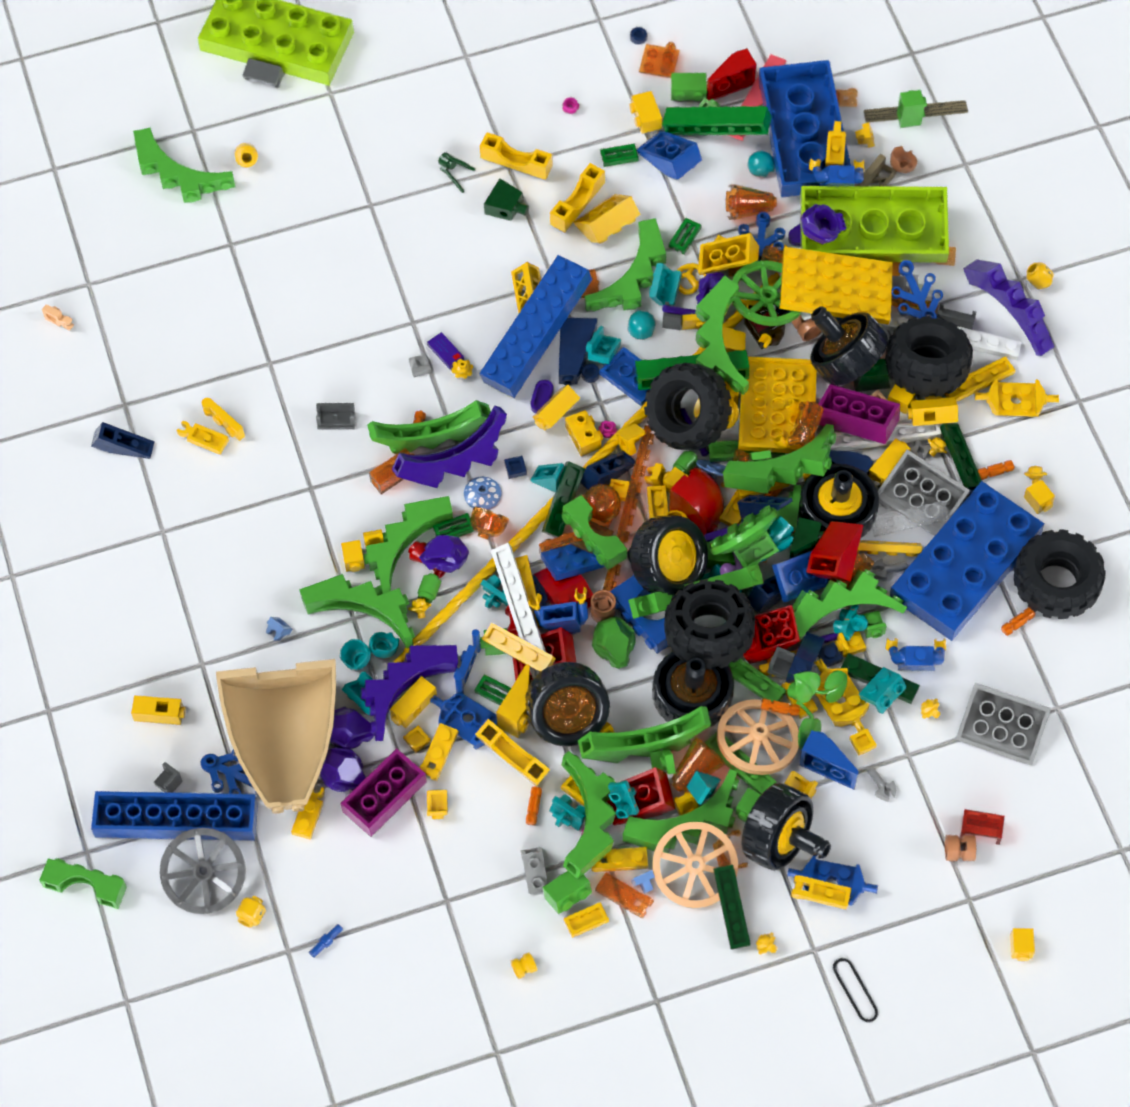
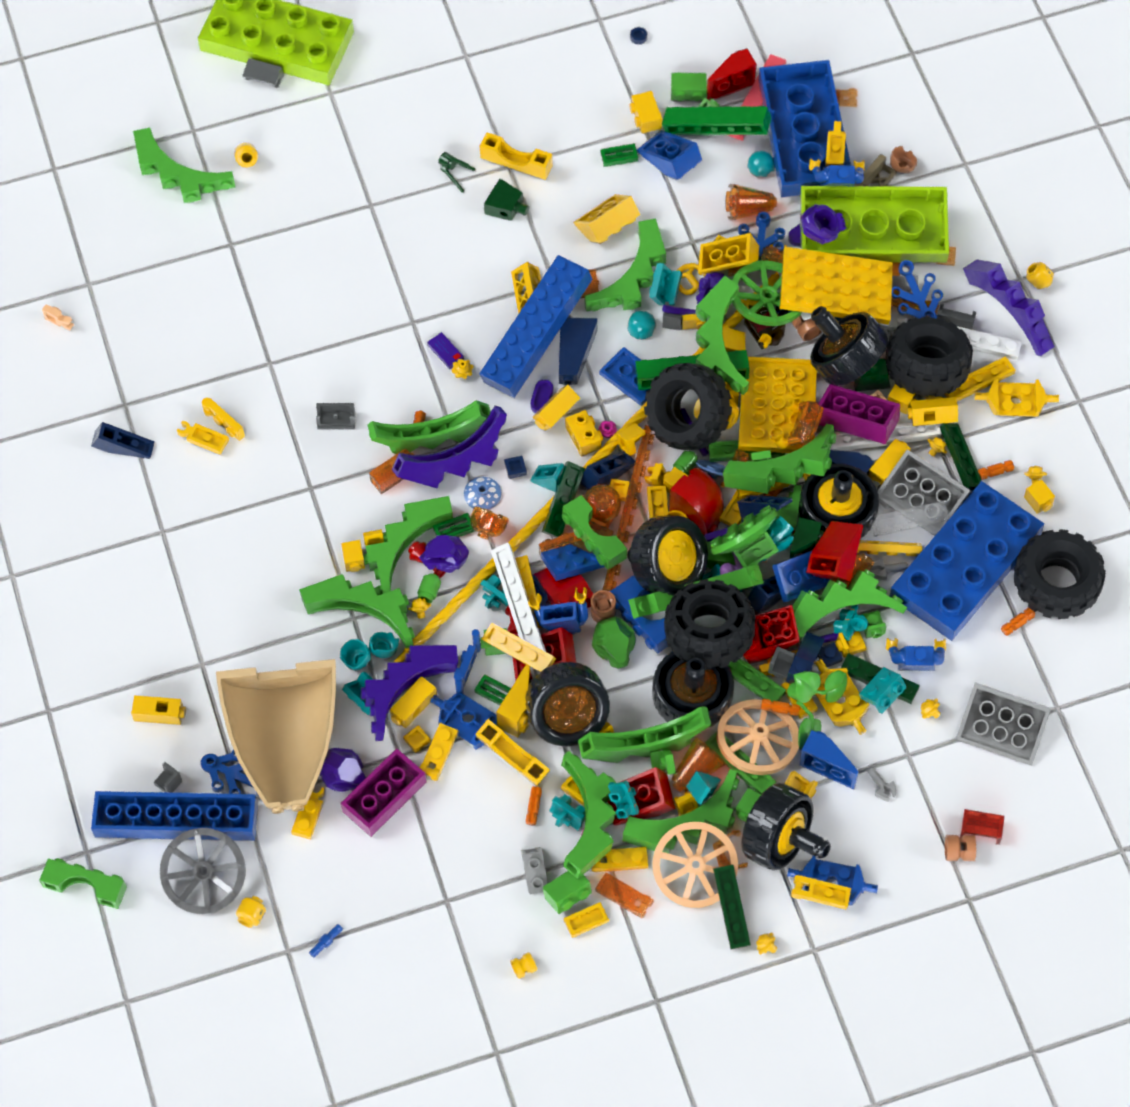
(281, 628): medium blue tile -> none
(350, 729): dark purple helmet -> none
(419, 365): light grey tile -> none
(437, 803): yellow bracket -> none
(570, 101): dark pink plate -> none
(588, 185): yellow arch -> none
(590, 373): dark blue tile -> none
(602, 347): teal bracket -> none
(644, 881): medium blue tile -> none
(659, 60): clear orange hinge -> none
(678, 247): green tile -> none
(862, 742): yellow tile -> none
(862, 985): black piece -> none
(865, 135): yellow tile -> none
(911, 108): bright green brick -> none
(923, 448): light grey bar -> none
(931, 109): dark tan sticker -> none
(1022, 943): yellow brick -> none

